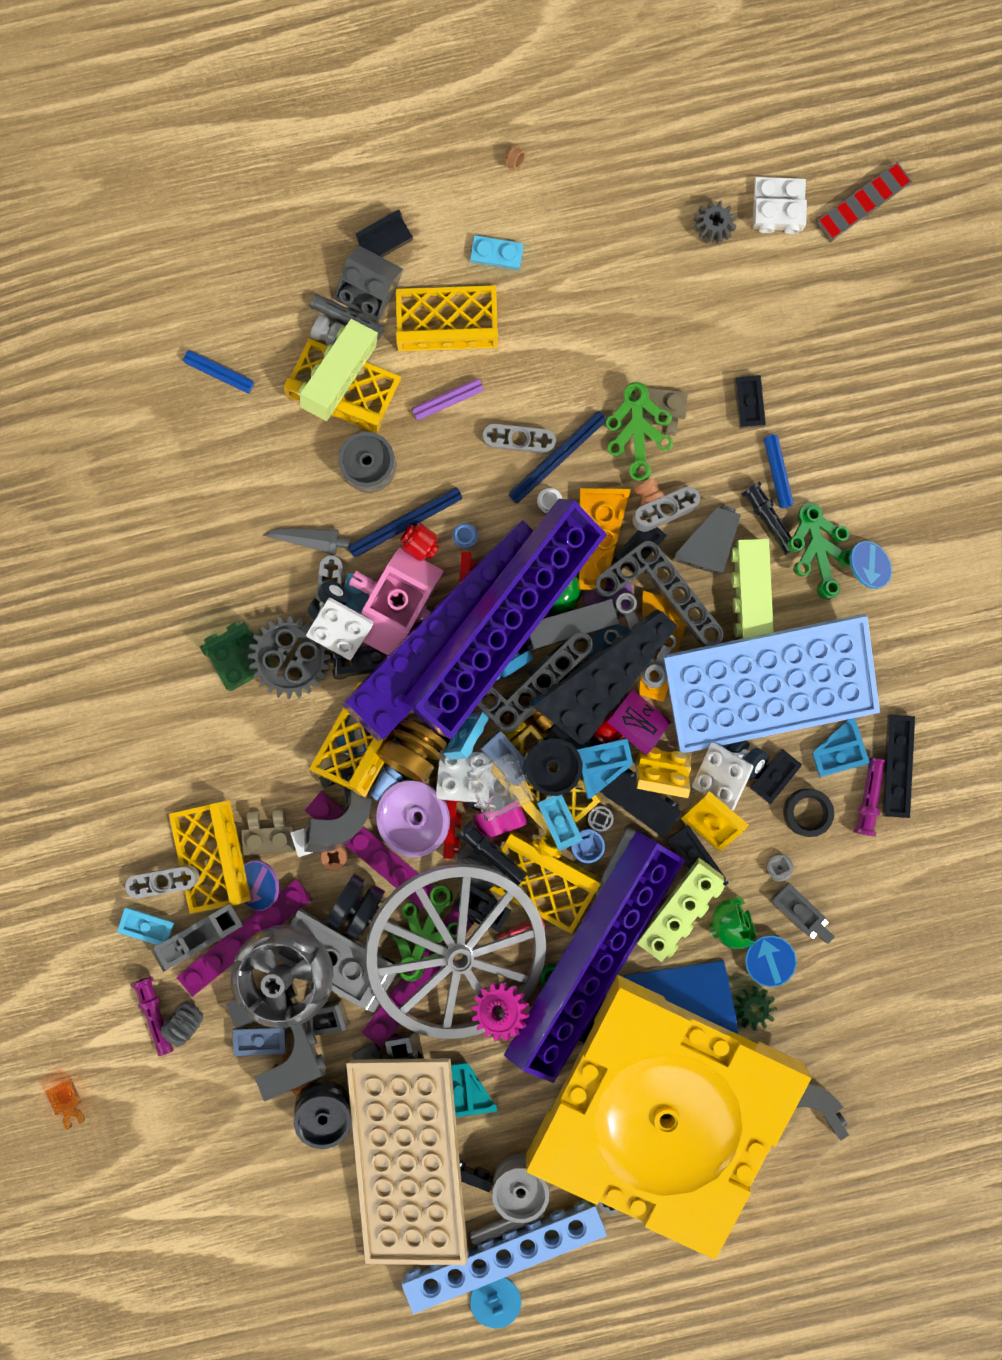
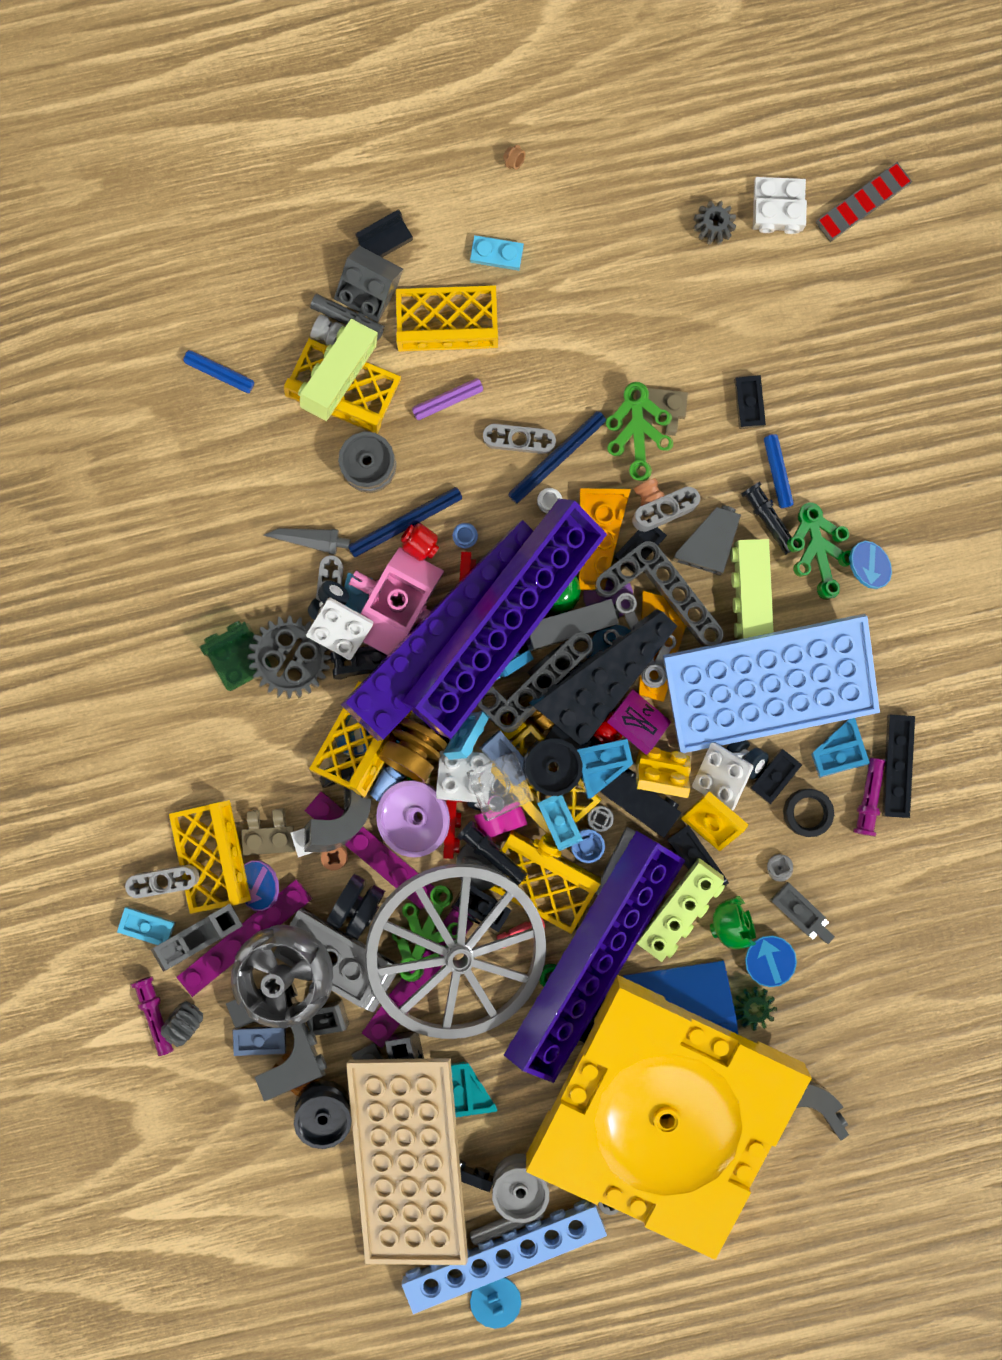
(64, 1099): clear orange plate -> none
(491, 1021): dark pink gear -> none

